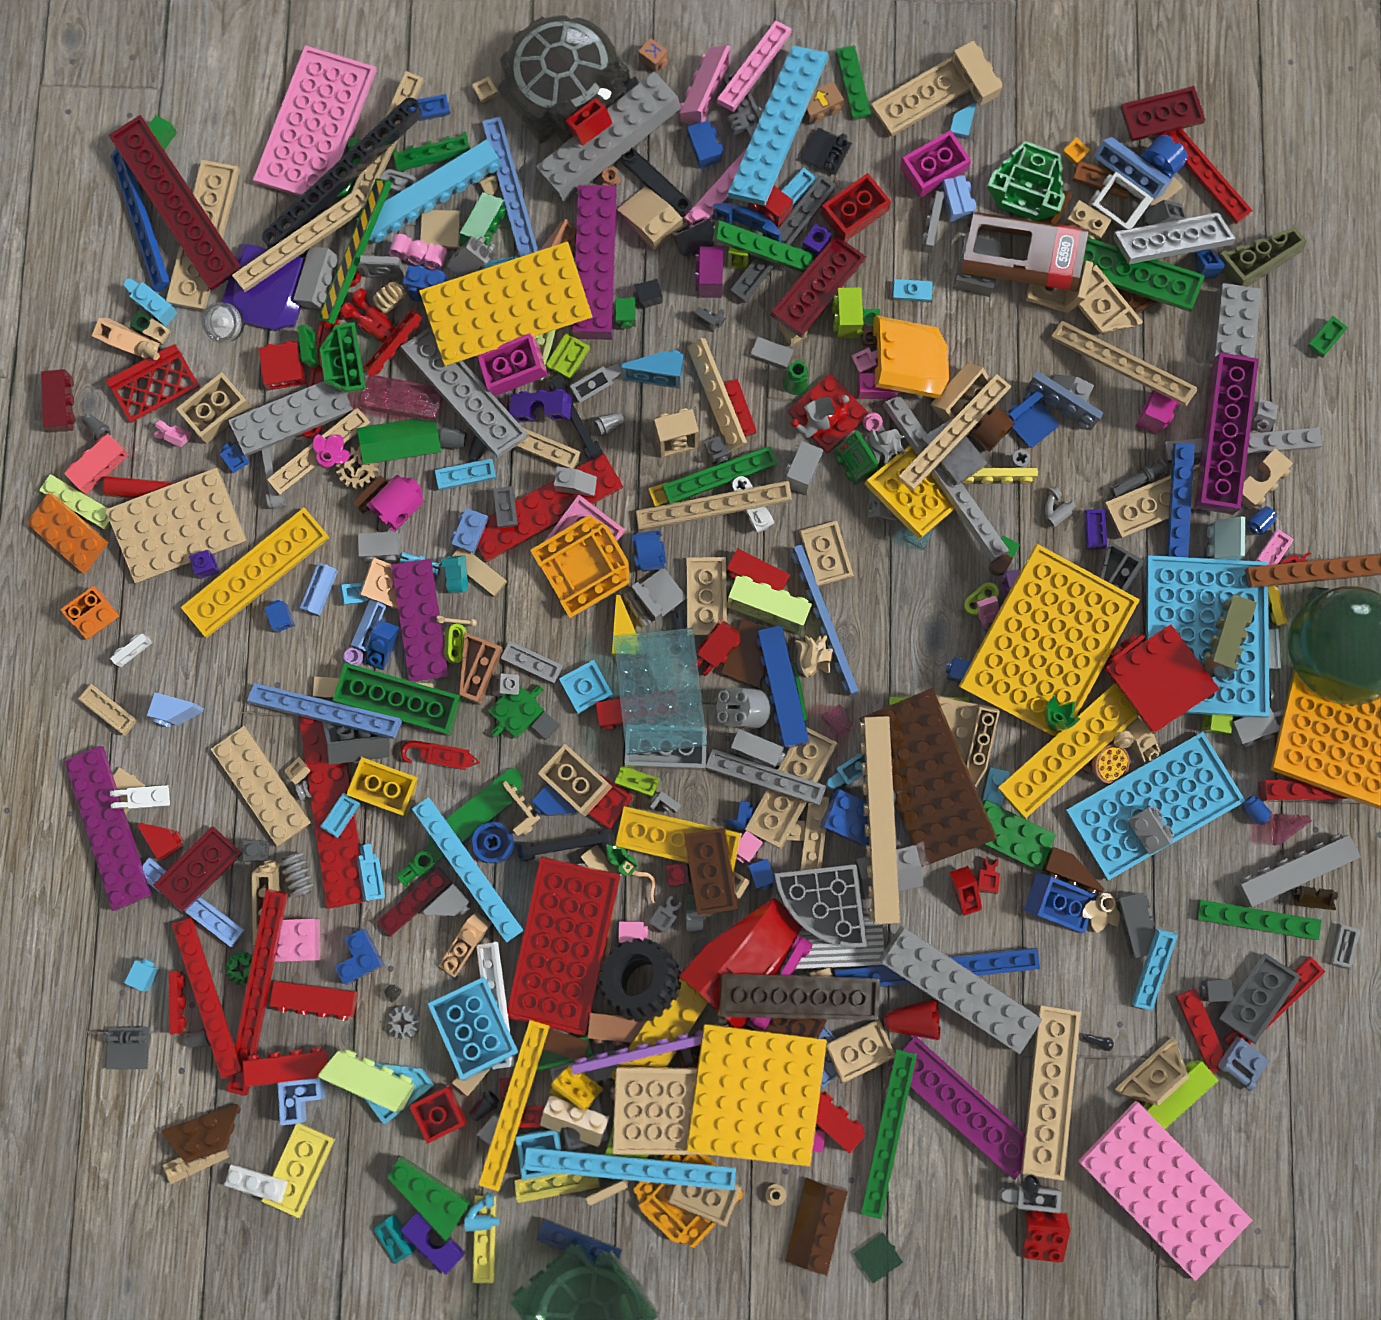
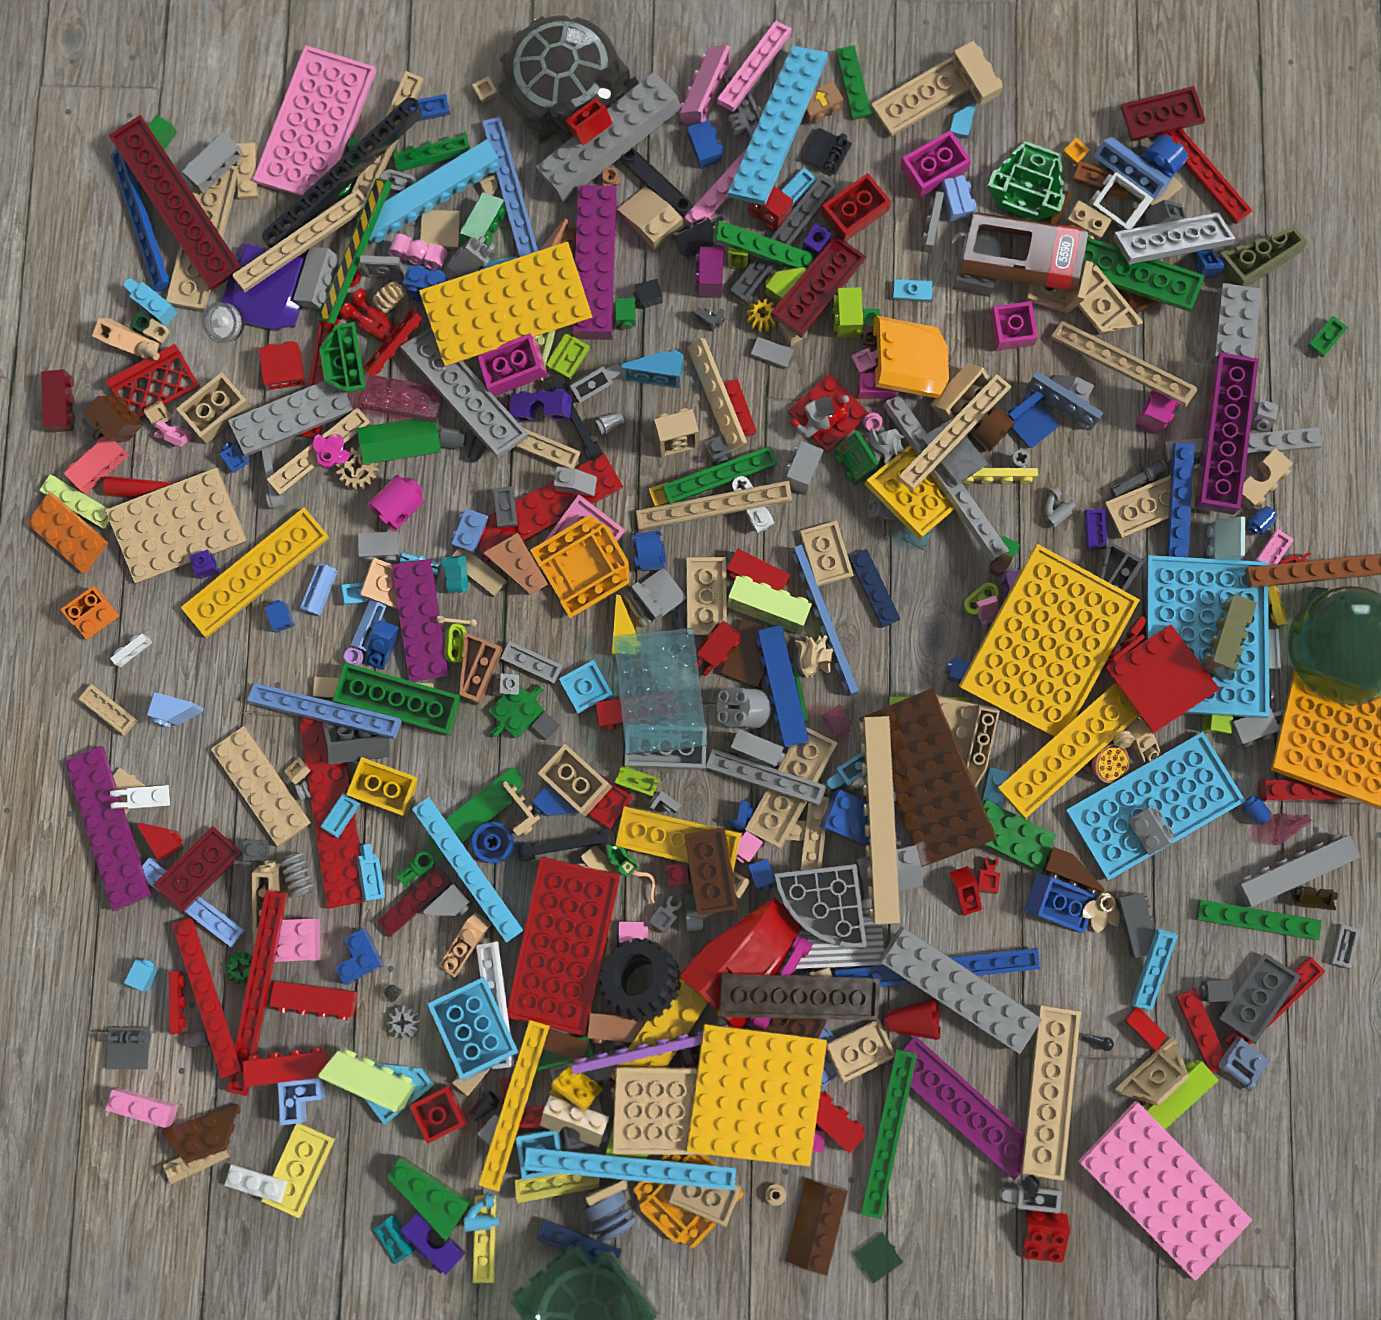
(113, 418): none -> reddish brown brick
(141, 1107): none -> bright pink brick
(157, 412): none -> tan plate
(212, 162): none -> light grey brick
(247, 168): none -> tan plate
(308, 347): green plate -> none
(362, 501): reddish brown plate -> none
(440, 754): red plate -> none
(465, 474): medium azure plate -> none
(518, 563): none -> nougat wedge
(610, 1217): none -> sand blue wheel
(653, 55): nougat brick -> none
(748, 218): blue slope -> none
(755, 313): none -> yellow gear
(782, 282): none -> lime slope
(796, 378): green plant -> none
(874, 588): none -> dark blue plate
(1013, 326): none -> dark pink brick
(1059, 716): green piece -> none
(1136, 627): none -> red tile
(1145, 1028): none -> red slope

